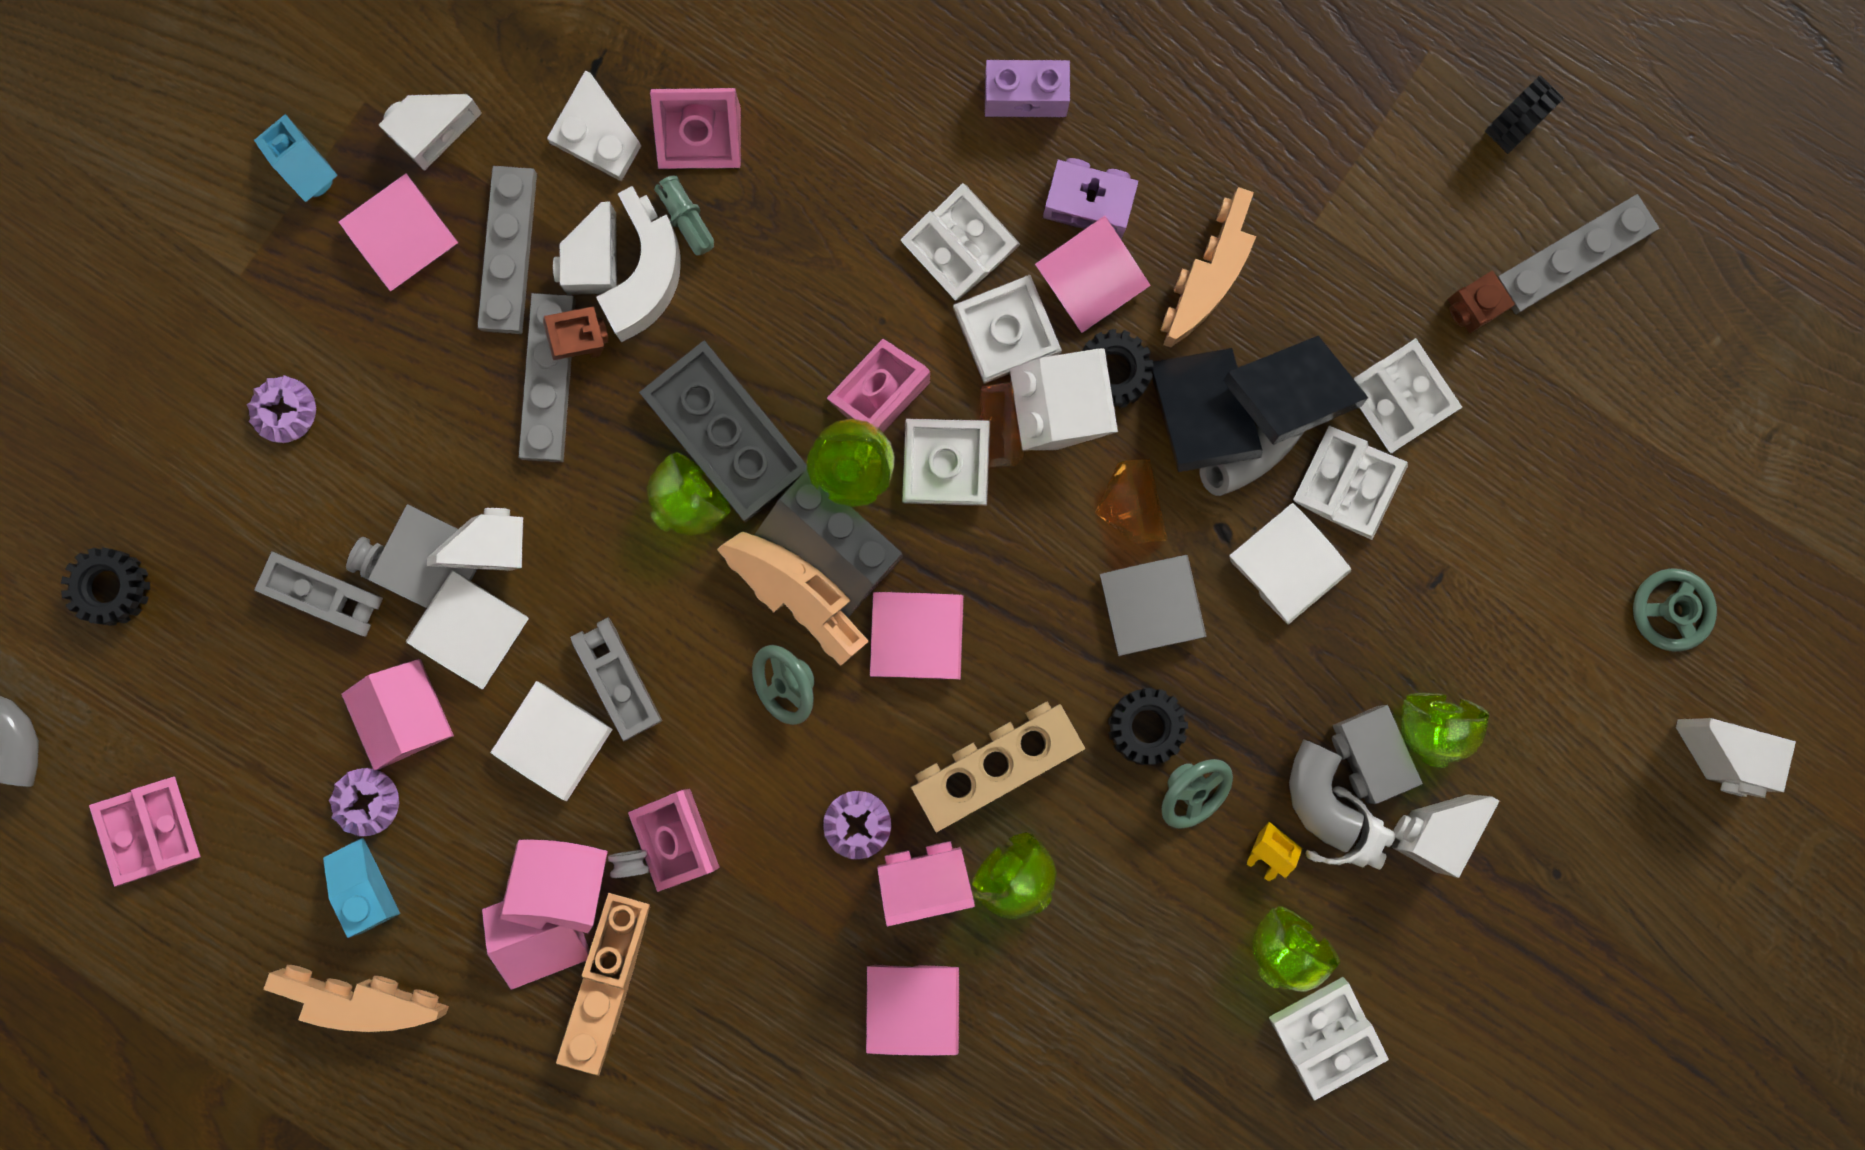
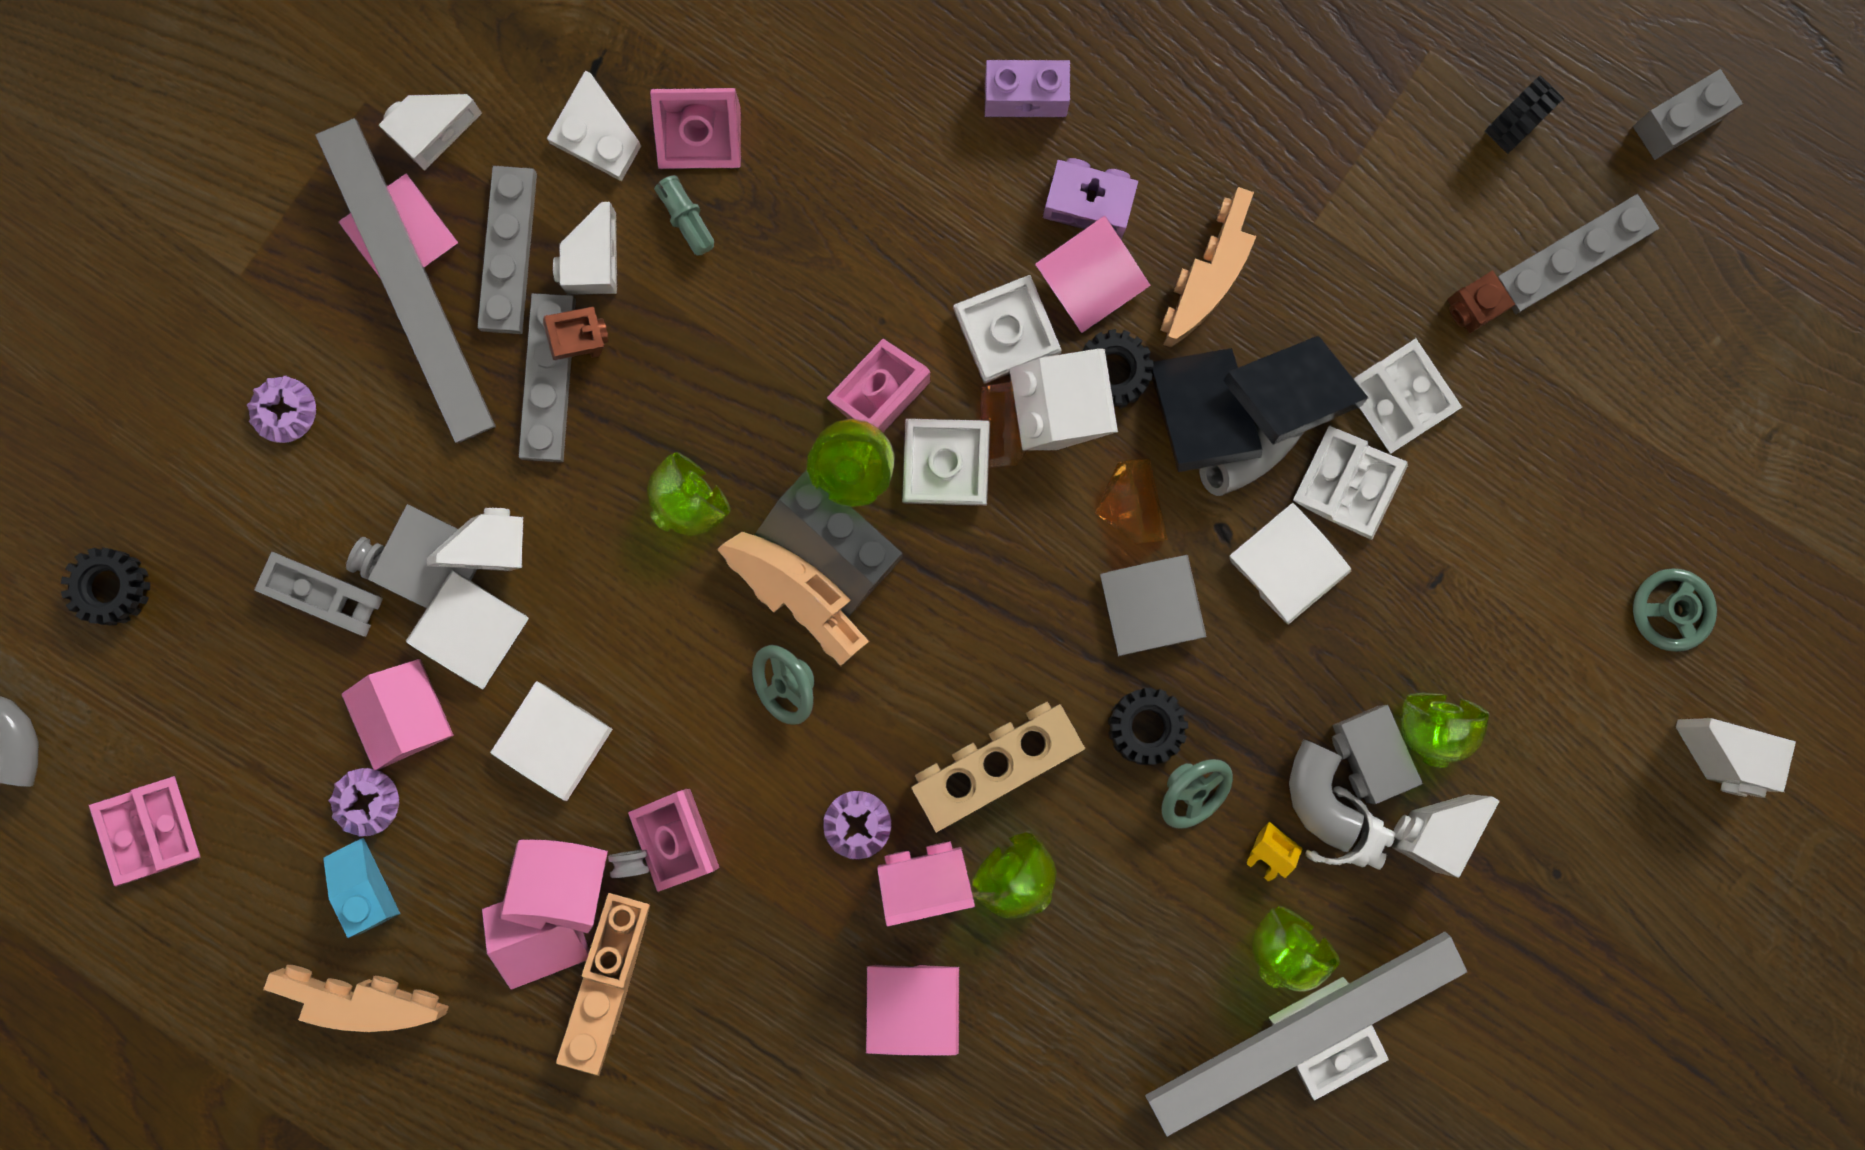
(296, 159): medium azure slope -> none
(405, 280): none -> light grey tile
(616, 680): light grey plate -> none
(652, 285): white arch -> none
(724, 431): dark grey plate -> none
(916, 635): bright pink slope -> none
(960, 242): white slope -> none
(1306, 1033): none -> light grey tile
(1687, 114): none -> light grey brick

